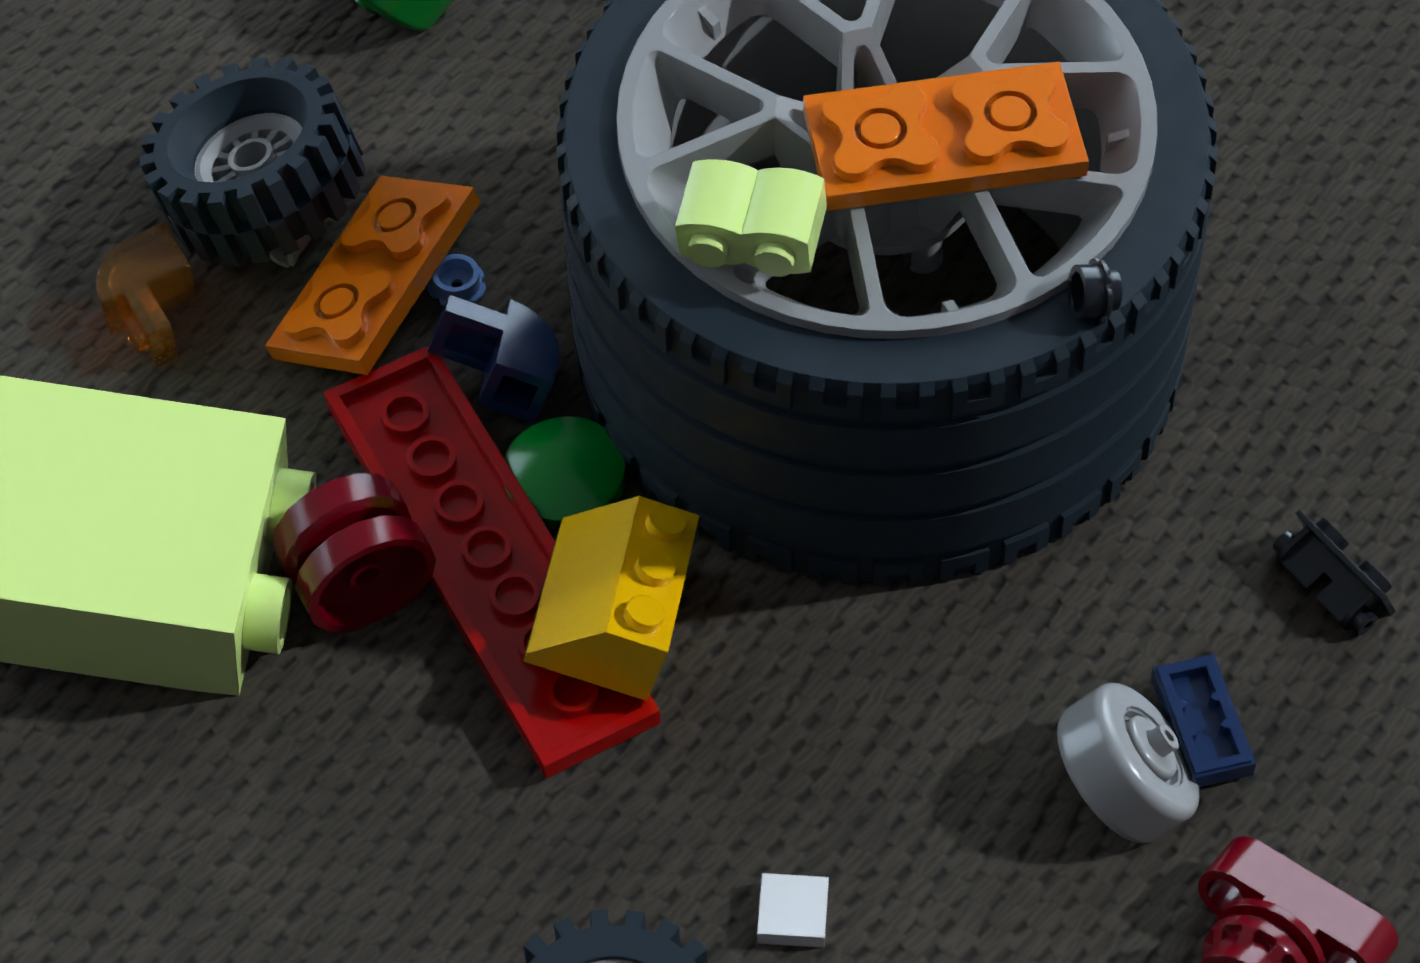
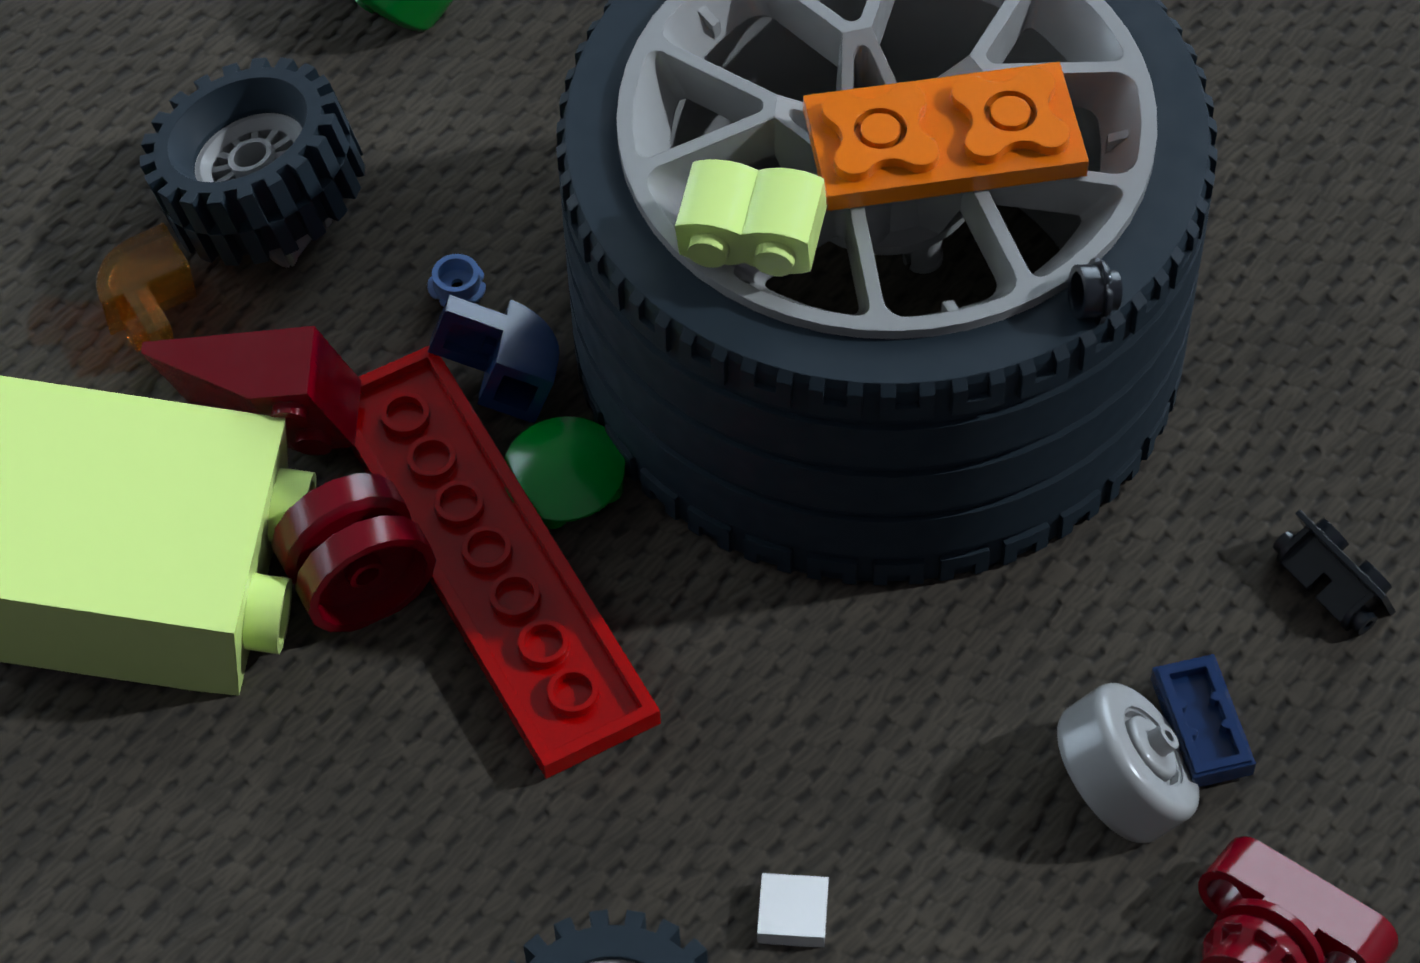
(270, 374): none -> dark red slope
(373, 274): orange piece -> none
(613, 594): yellow slope -> none

